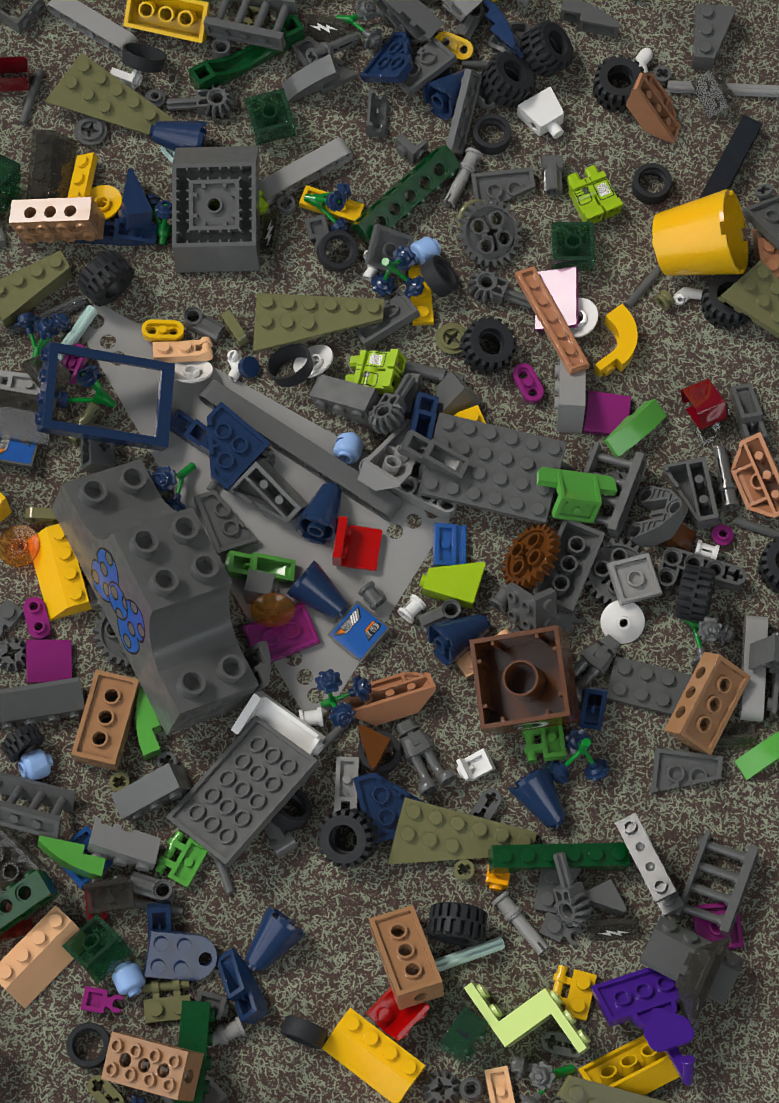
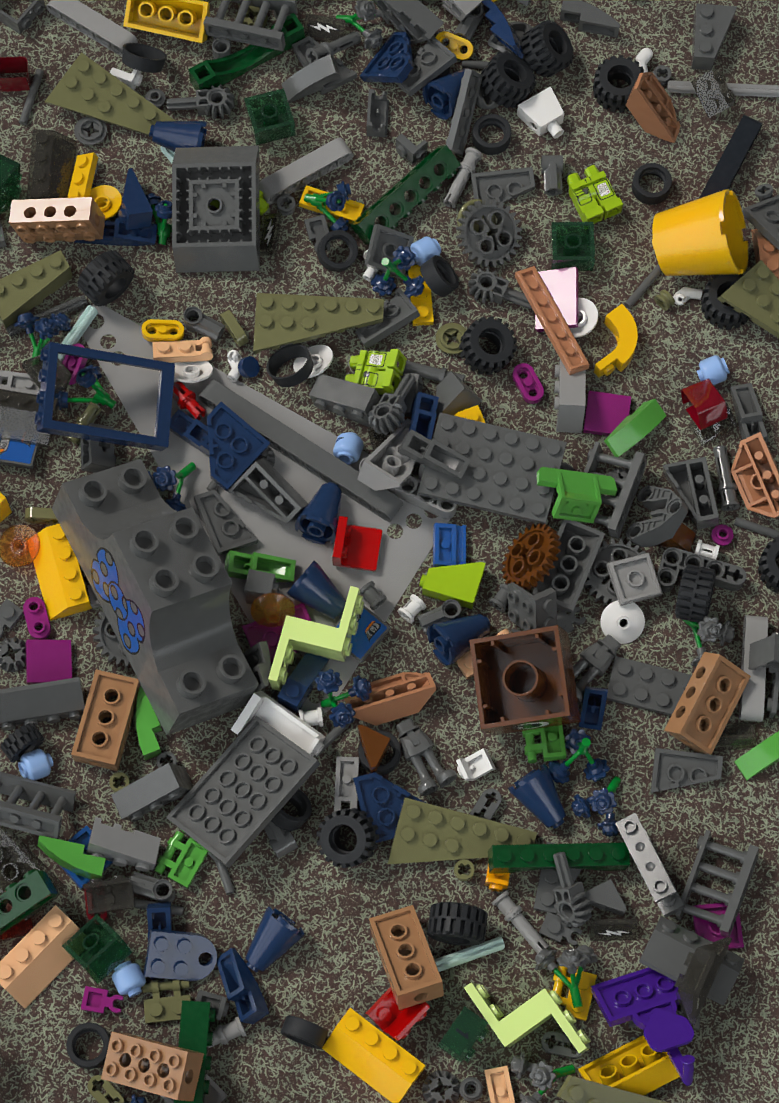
(187, 400): none -> red arm
(301, 681): none -> dark blue slope
(316, 639): none -> yellowish green bracket
(571, 960): none -> dark grey plant
(603, 802): none -> dark blue plant
(714, 369): none -> light blue head

